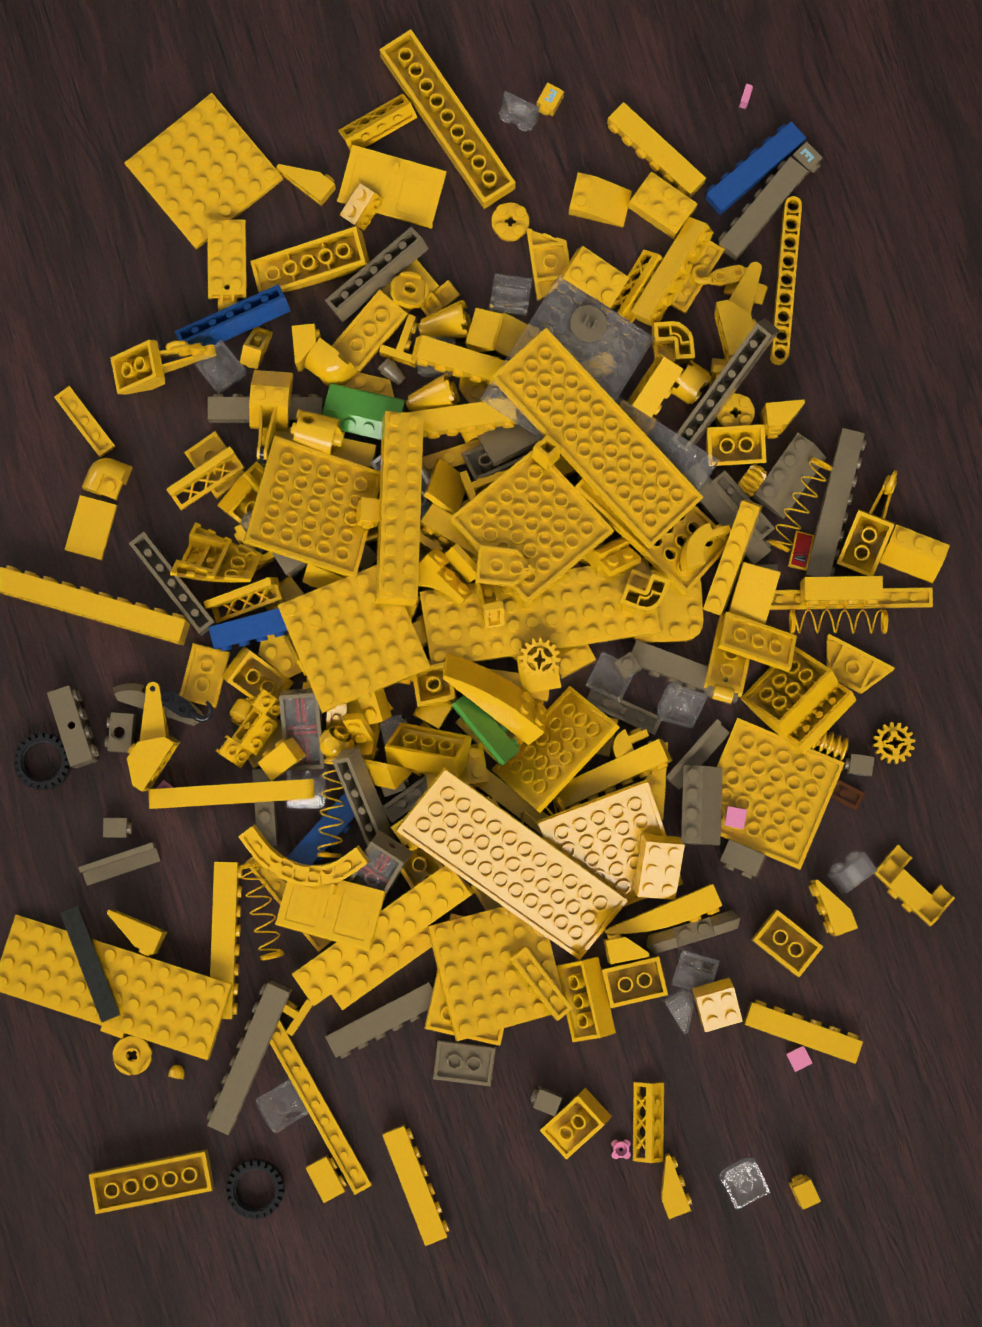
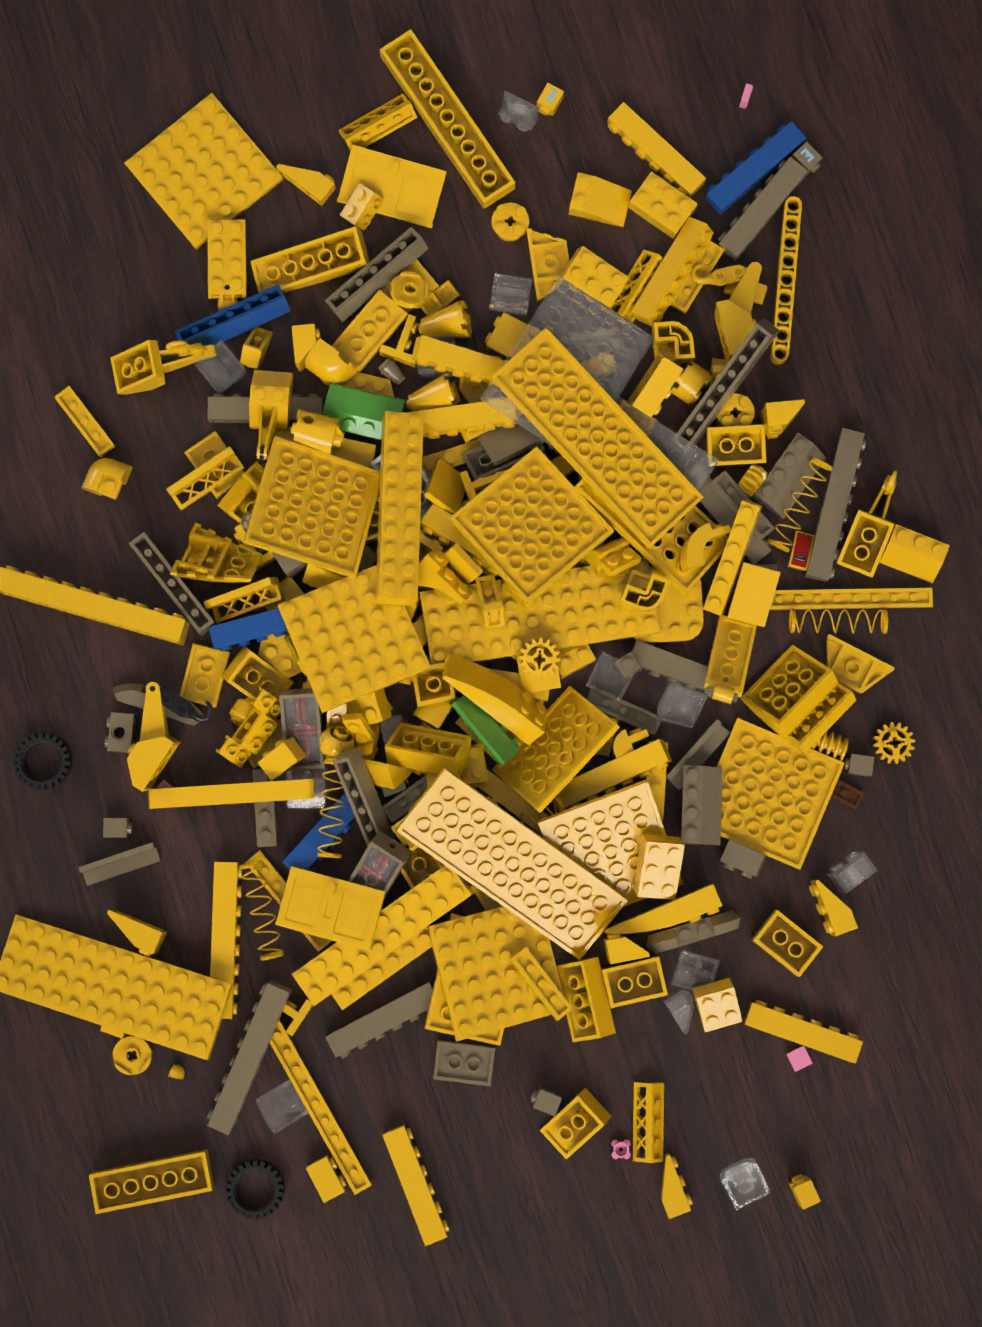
(69, 713): dark tan brick -> none
(90, 964): pearl dark grey tile -> none
(91, 527): yellow tile -> none
(297, 872): yellow plate -> none
(368, 512): yellow brick -> none
(484, 330): yellow slope -> none
(501, 566): yellow tile -> none
(546, 452): yellow brick -> none
(588, 323): dark tan piece -> none
(735, 817): bright pink tile -> none
(757, 641): yellow plate -> none
(841, 590): yellow brick -> none
(909, 891): yellow bracket -> none

